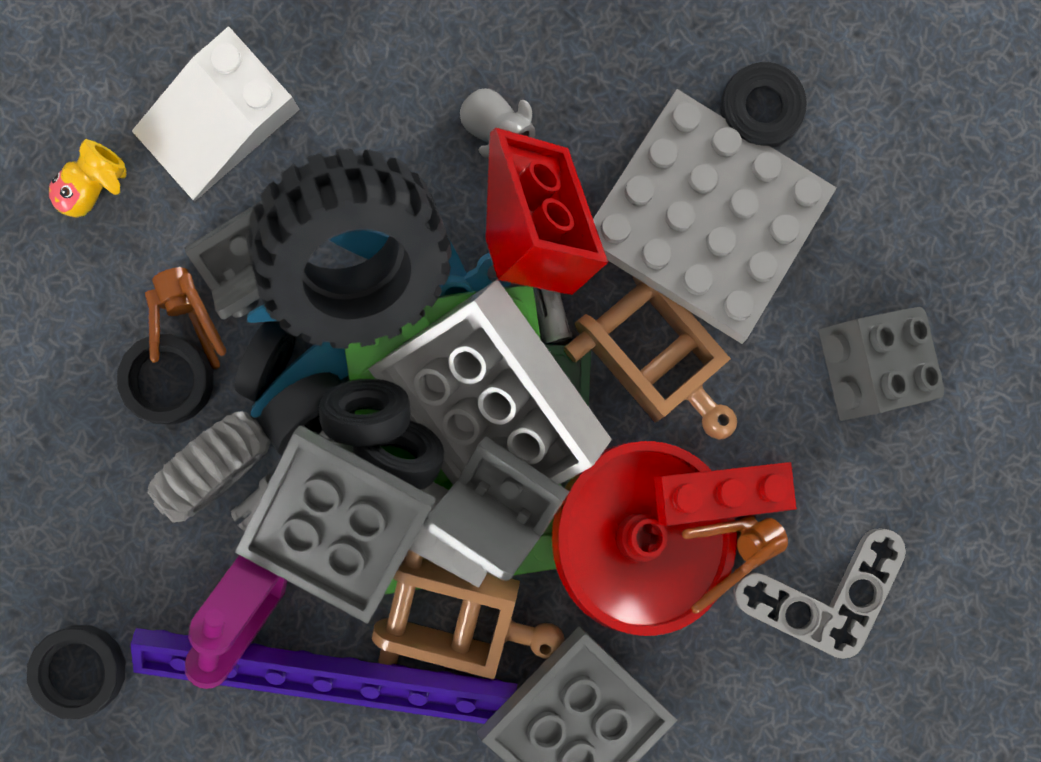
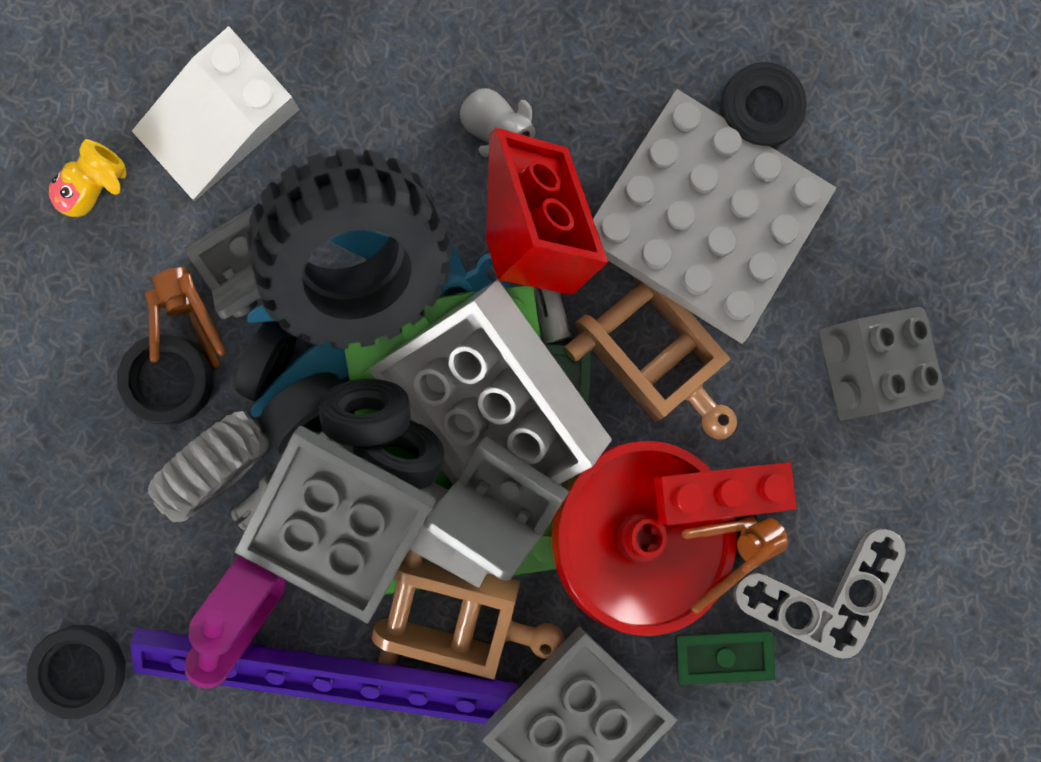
(725, 657): none -> dark green plate

